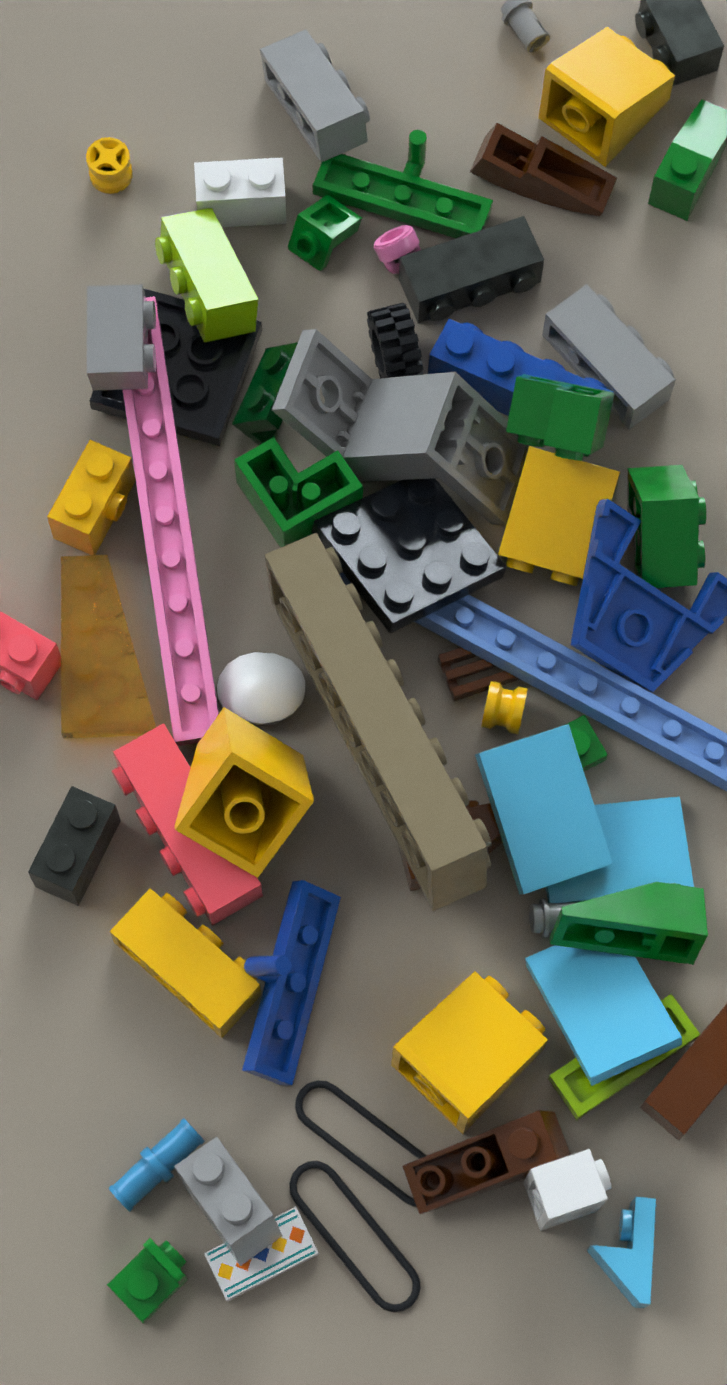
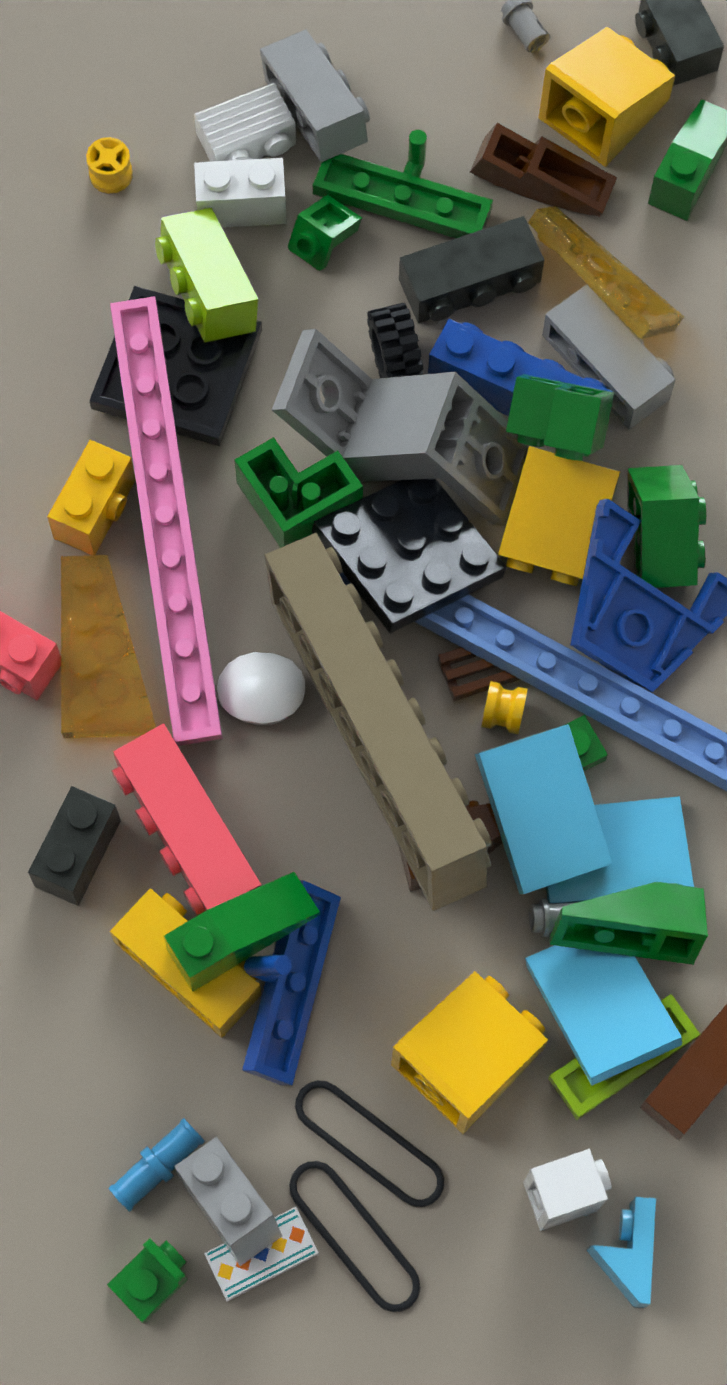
(119, 337): light grey brick -> none
(239, 929): none -> green slope
(243, 793): yellow slope -> none
(247, 127): none -> white brick
(255, 412): dark green bracket -> none
(396, 244): bright pink tile -> none
(486, 1161): reddish brown slope -> none
(610, 279): none -> clear yellow wing

